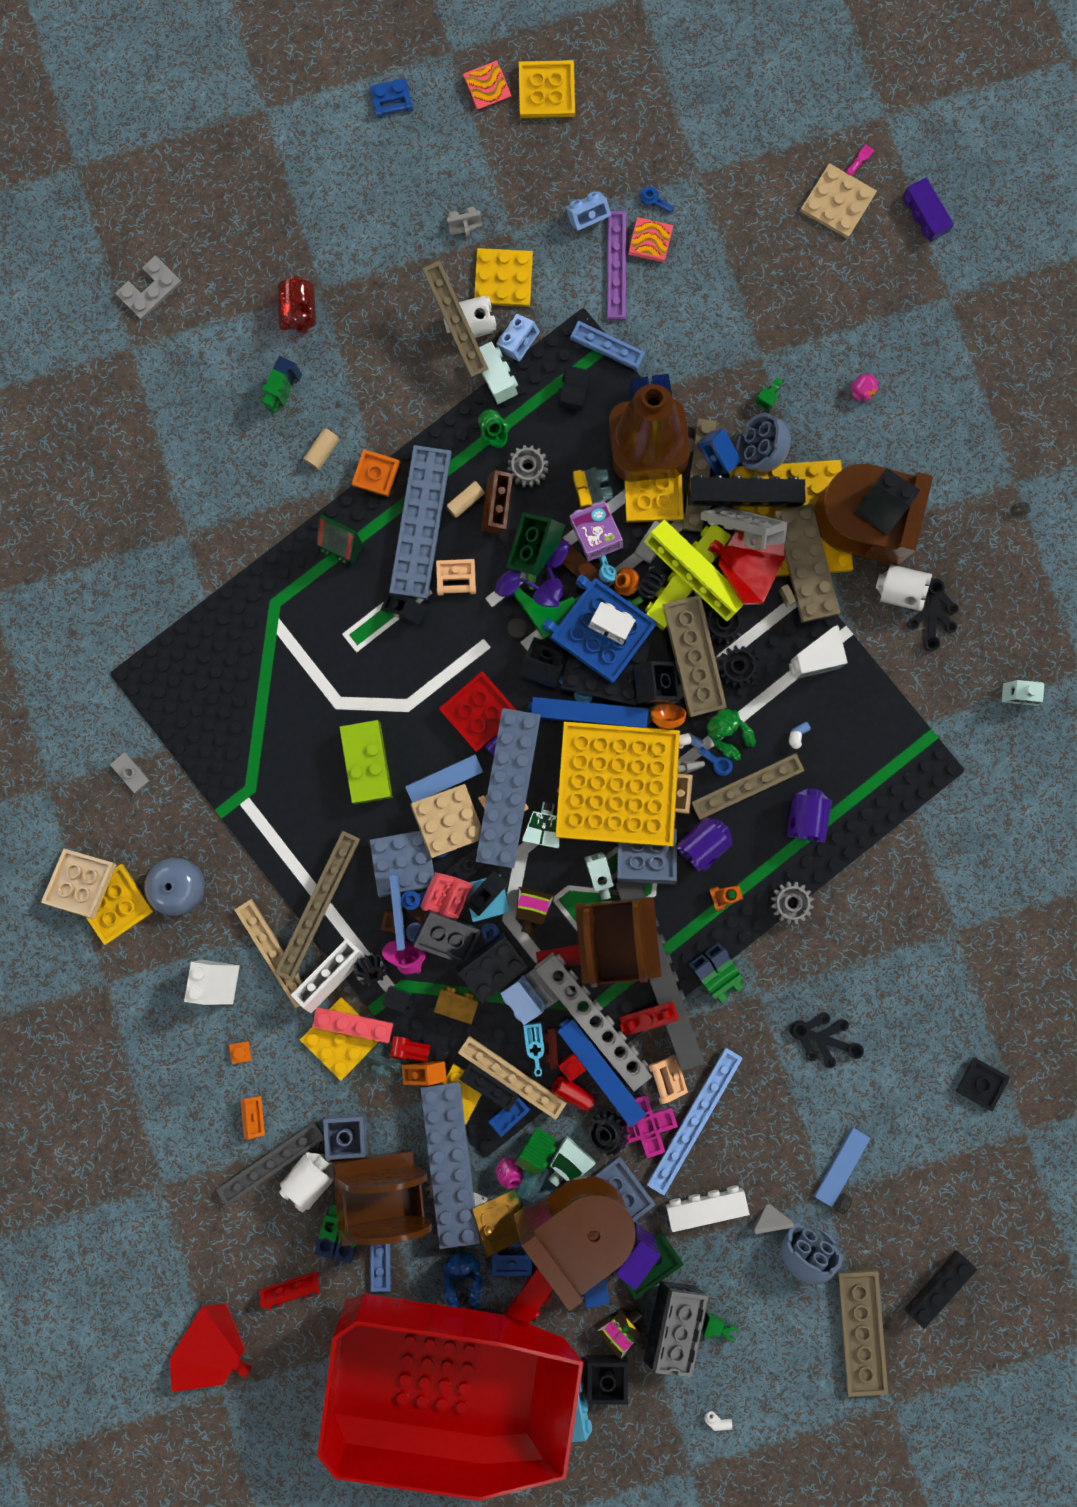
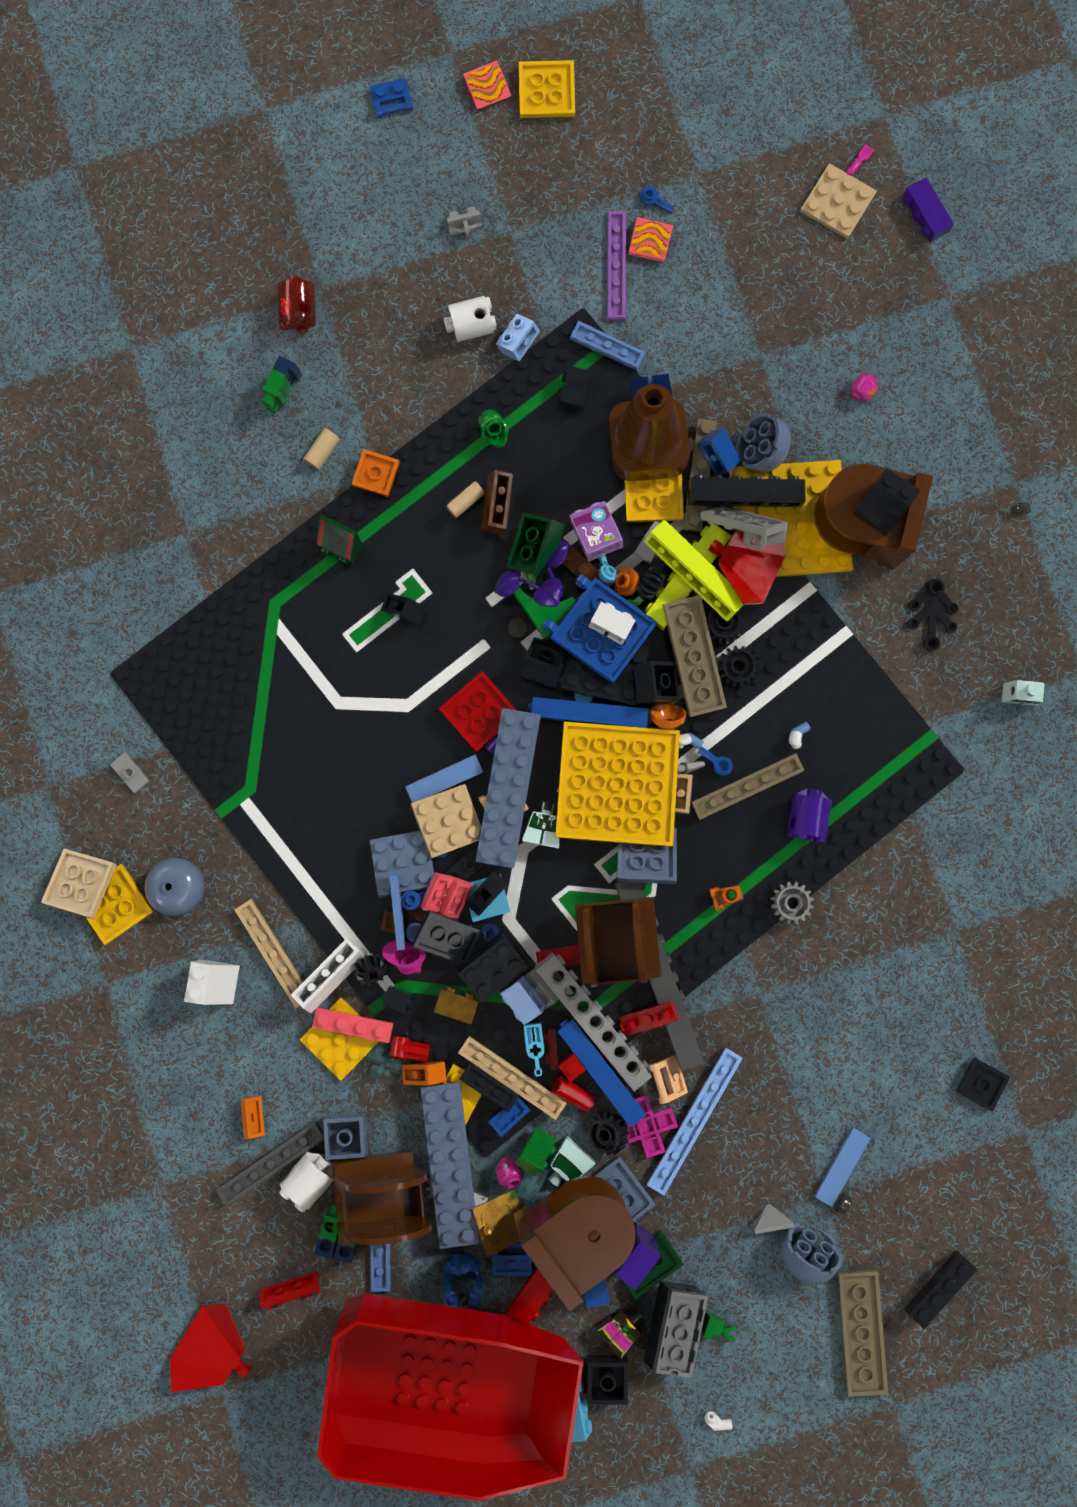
(164, 284): light grey plate -> none
(240, 1052): orange plate -> none
(317, 906): dark tan plate -> none
(366, 762): lime brick -> none
(420, 522): sand blue plate -> none
(455, 318): dark tan plate -> none
(456, 570): light nougat plate -> none
(497, 377): light aqua brick -> none
(504, 276): yellow plate -> none
(531, 456): light grey gear -> none
(532, 907): torso -> none
(588, 210): light blue brick -> none
(588, 487): hips -> none
(598, 867): light aqua torso -> none
(705, 843): dark purple cylinder -> none
(707, 1209): white brick -> none
(722, 978): hips -> none
(724, 725): green hair -> none
(768, 396): green piece -> none
(787, 595): dark tan tile -> none
(808, 564): dark tan plate -> none
(820, 656): white slope -> none
(822, 1038): black plant -> none
(903, 587): white cylinder -> none

